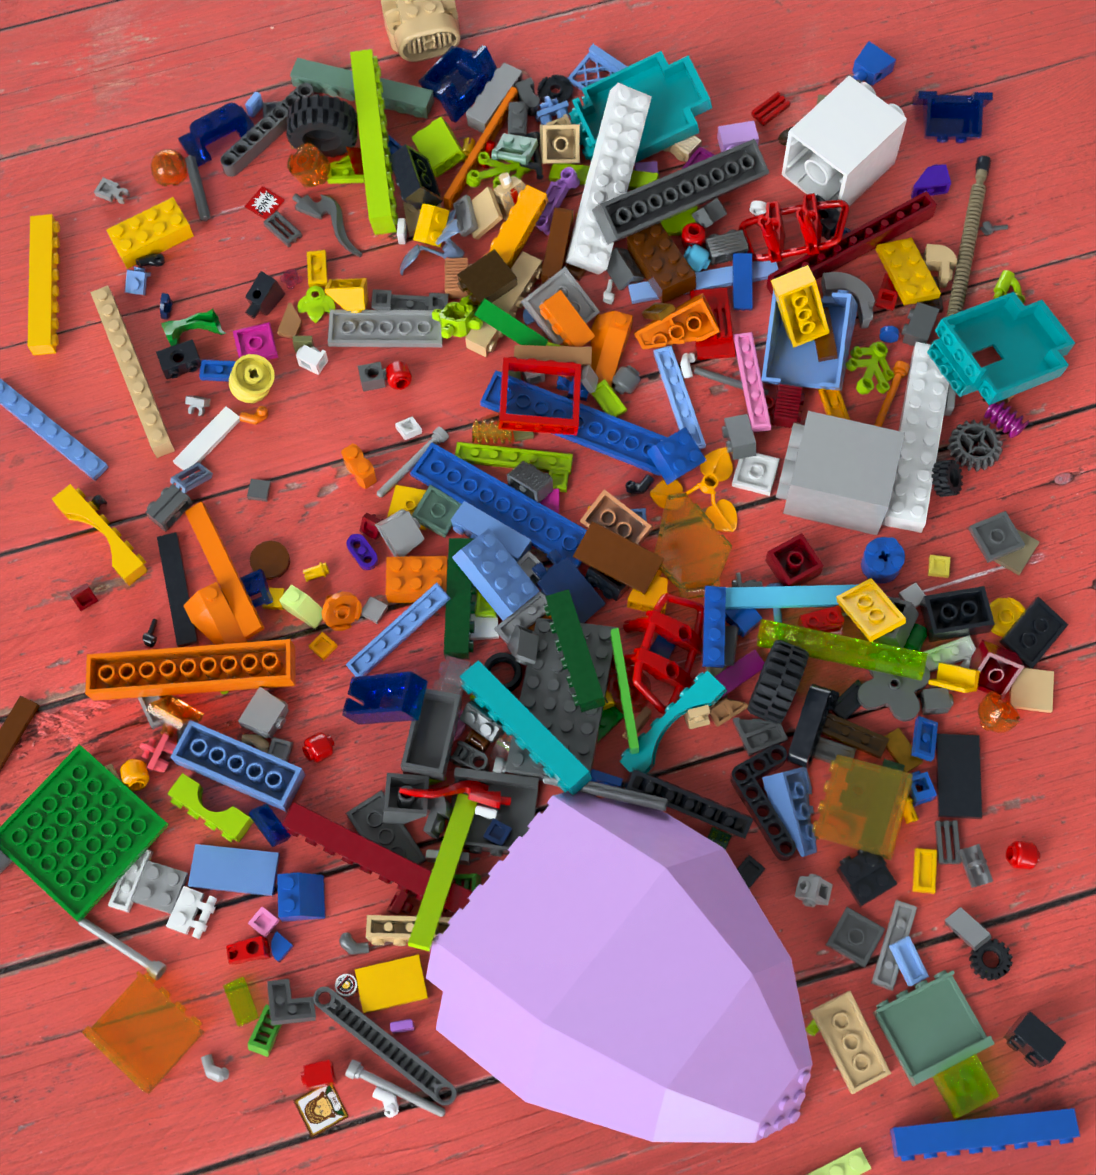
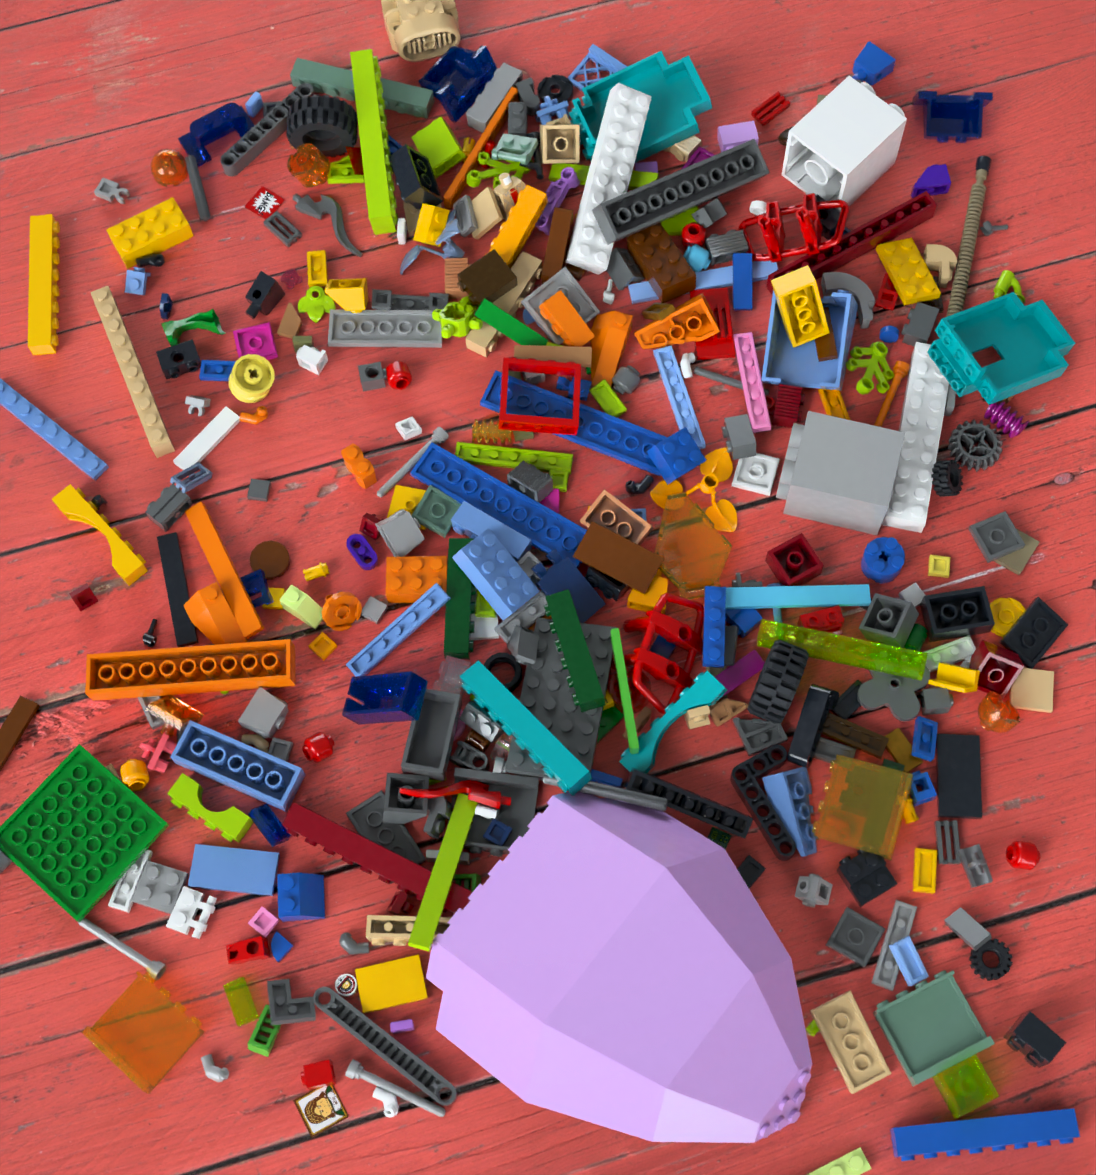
(589, 379): light grey tile -> none
(871, 609): yellow plate -> none

